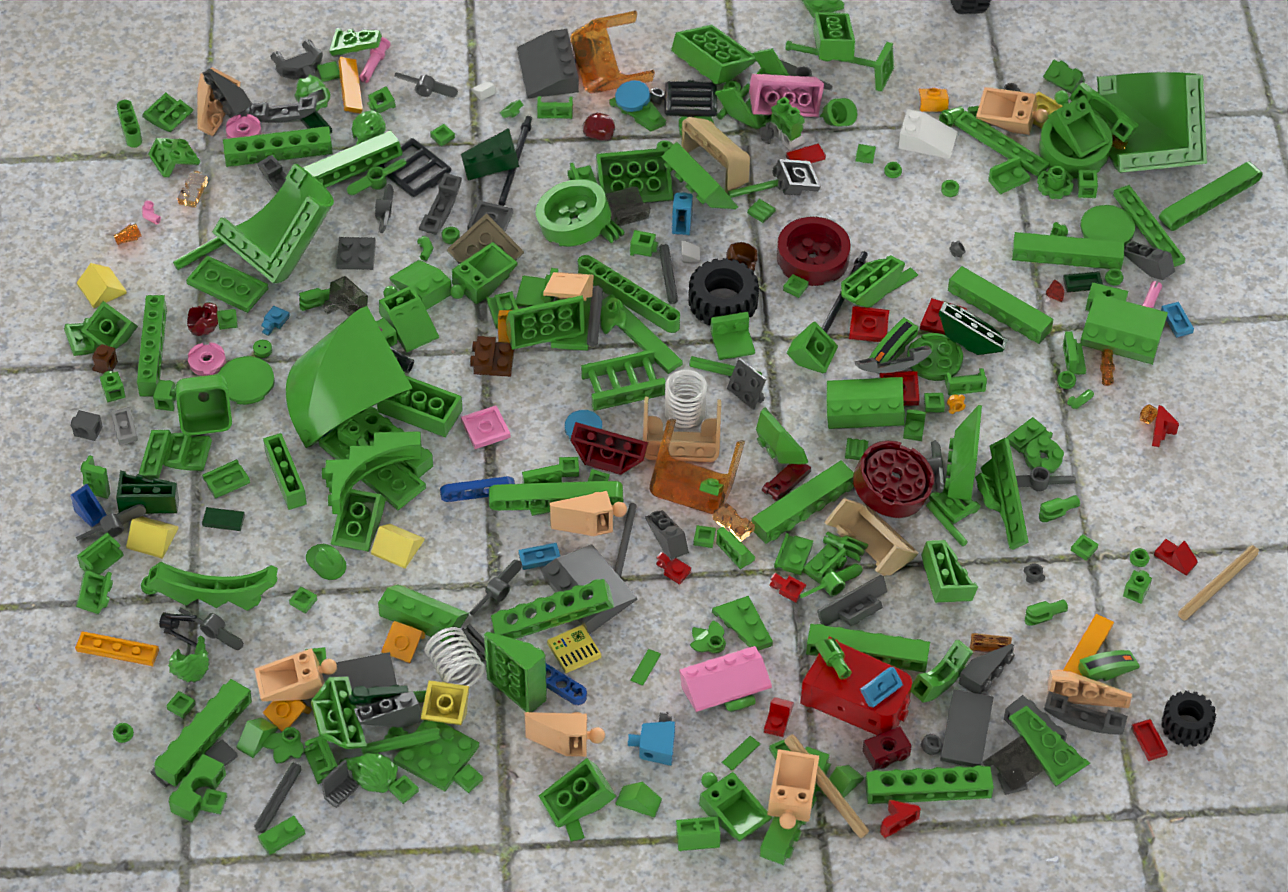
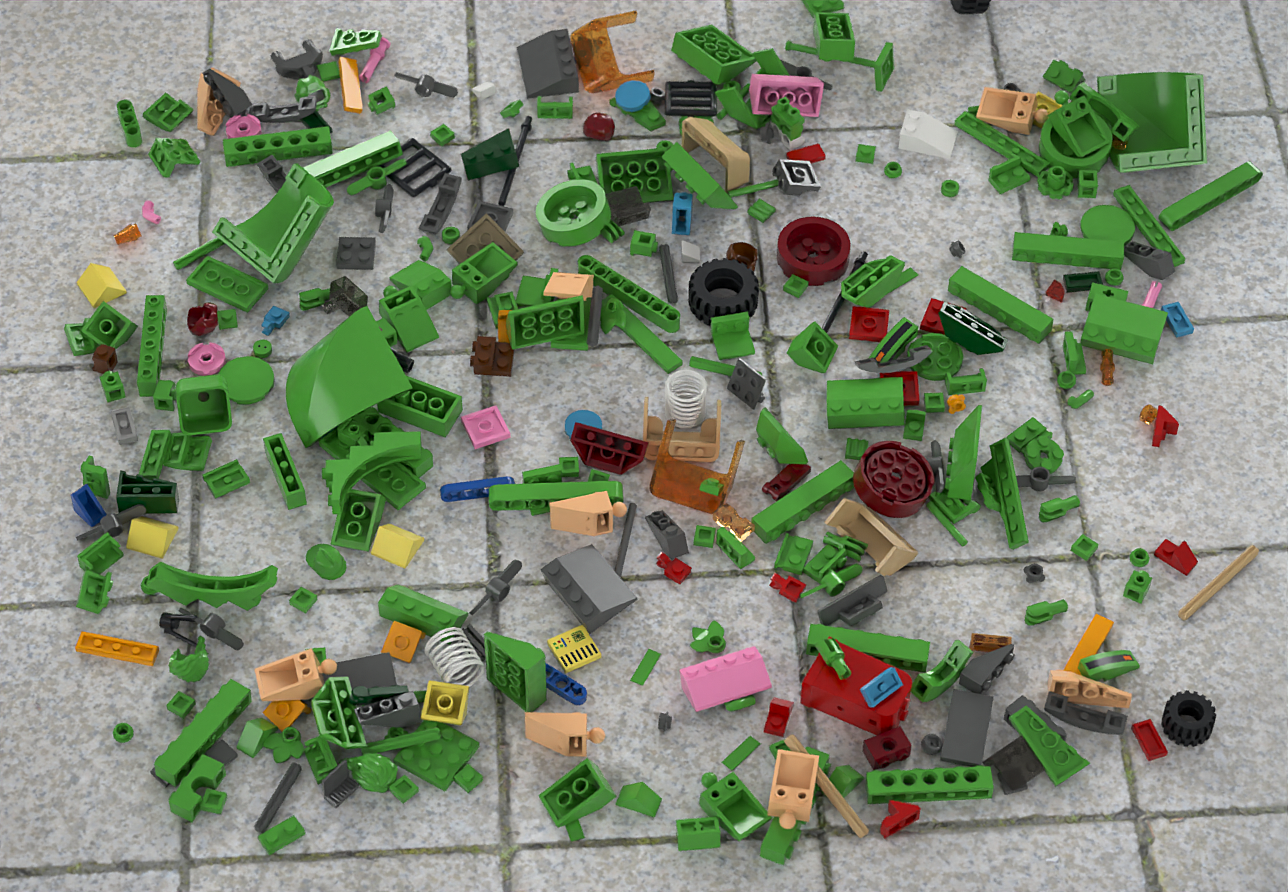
(86, 425): dark grey brick -> none
(194, 188): clear orange piece -> none
(223, 519): dark green tile -> none
(367, 126): bright green hair -> none
(538, 555): dark azure plate -> none
(562, 613): bright green brick -> none
(626, 394): bright green fence -> none
(655, 742): dark azure torso -> none
(745, 621): bright green wing -> none
(839, 112): bright green piece -> none
(933, 100): light orange piece -> none
(945, 575): bright green wedge -> none
(948, 116): bright green cone -> none

